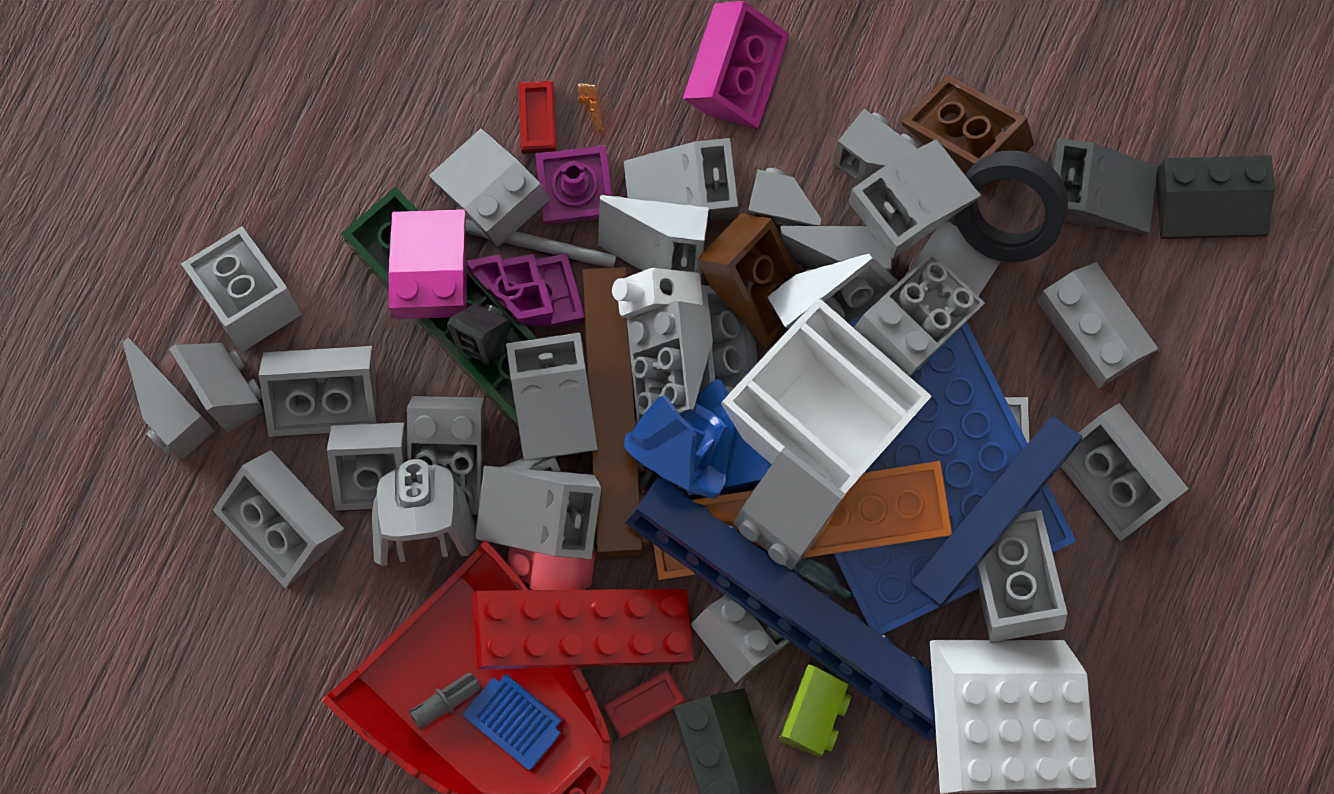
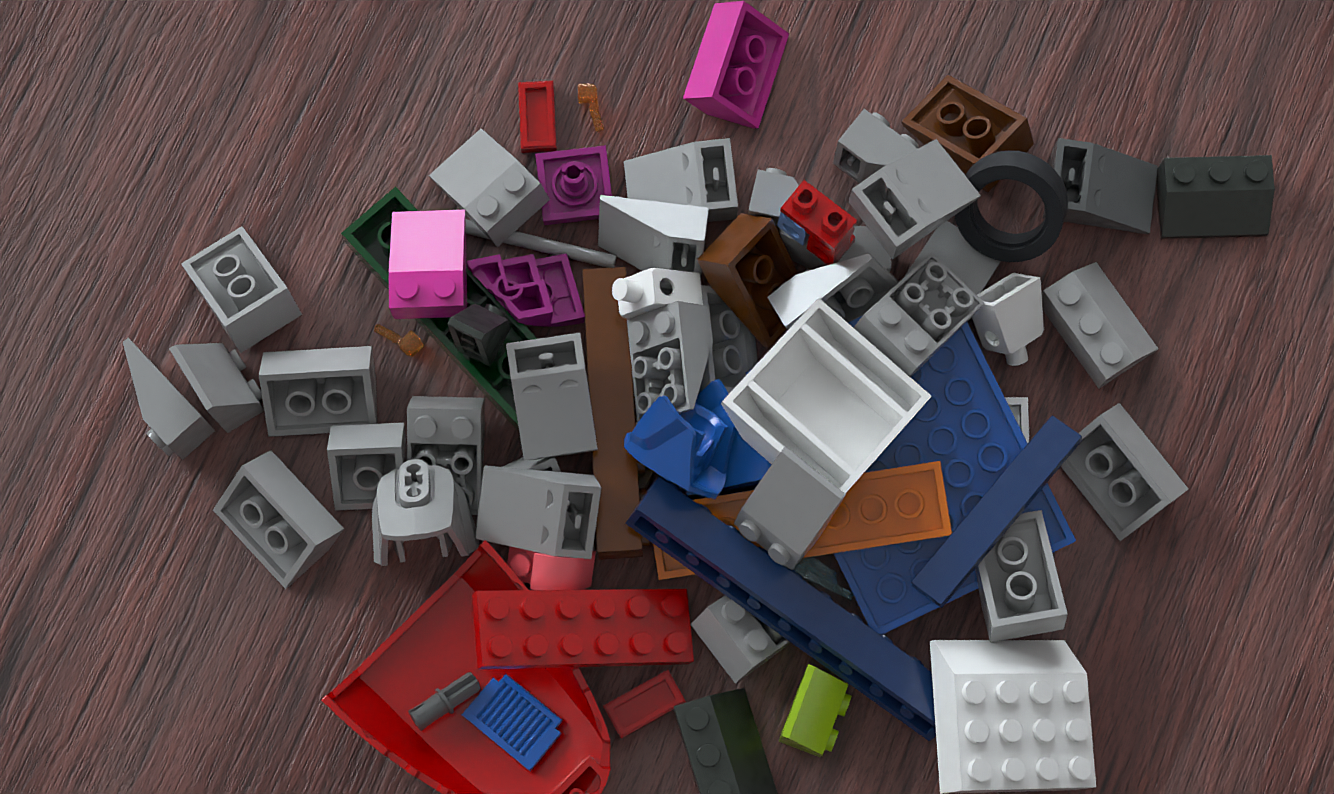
(409, 344): none -> clear orange hand
(820, 221): none -> red hips
(1010, 316): none -> white torso

